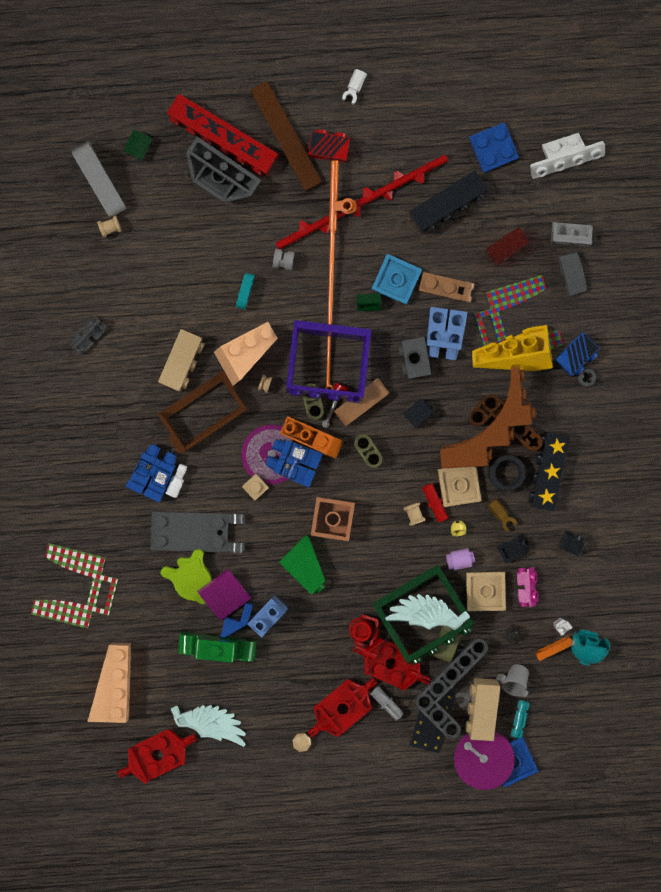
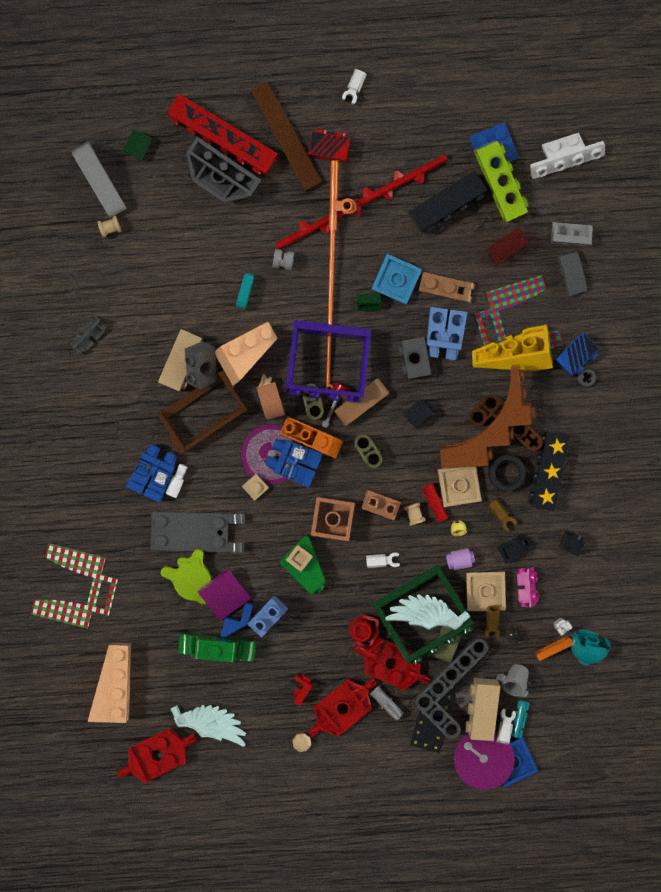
(200, 365): none -> dark grey brick
(270, 400): none -> nougat brick
(299, 558): none -> tan plate
(301, 692): none -> red bracket
(380, 504): none -> nougat hips
(381, 560): none -> white bar
(484, 156): none -> lime brick
(492, 620): none -> pearl gold bar
(505, 727): none -> white bar

